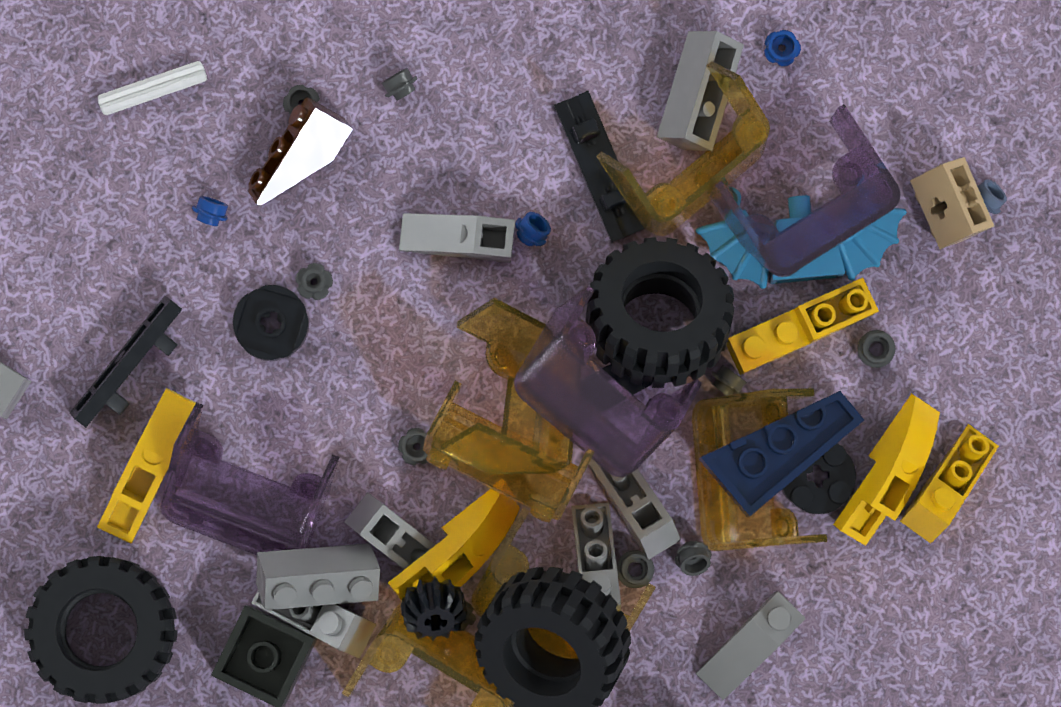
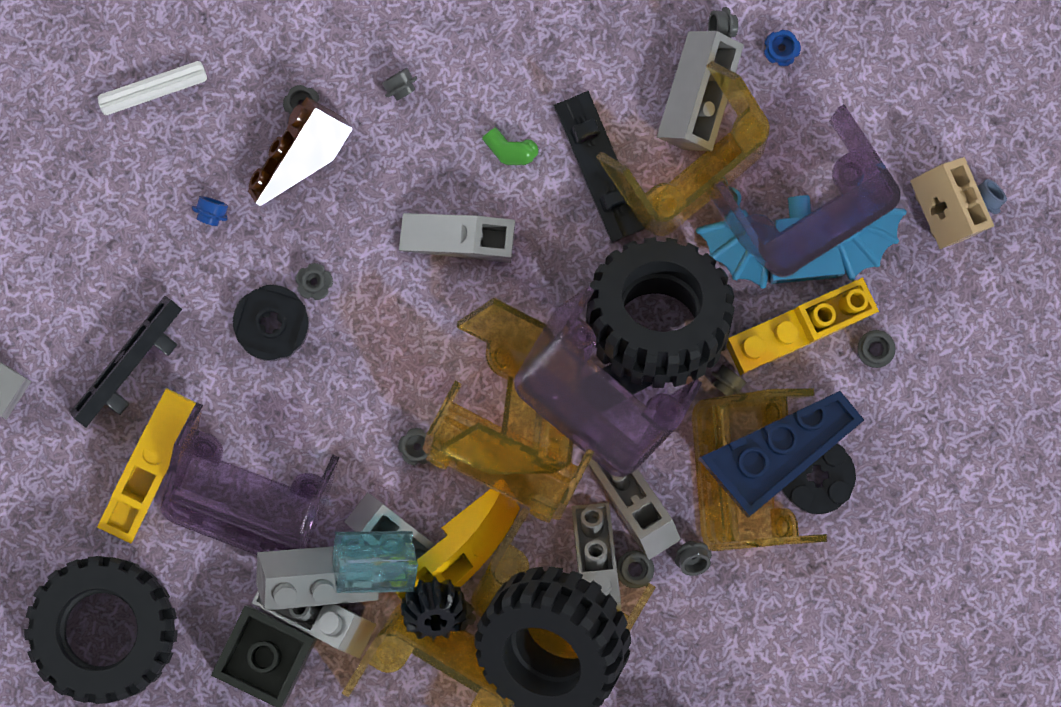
(374, 562): none -> clear light blue hinge
(510, 152): none -> bright green arm
(532, 229): blue plate -> none
(723, 22): none -> dark grey plate
(750, 645): light grey slope -> none
(898, 467): yellow slope -> none
(949, 484): yellow slope -> none

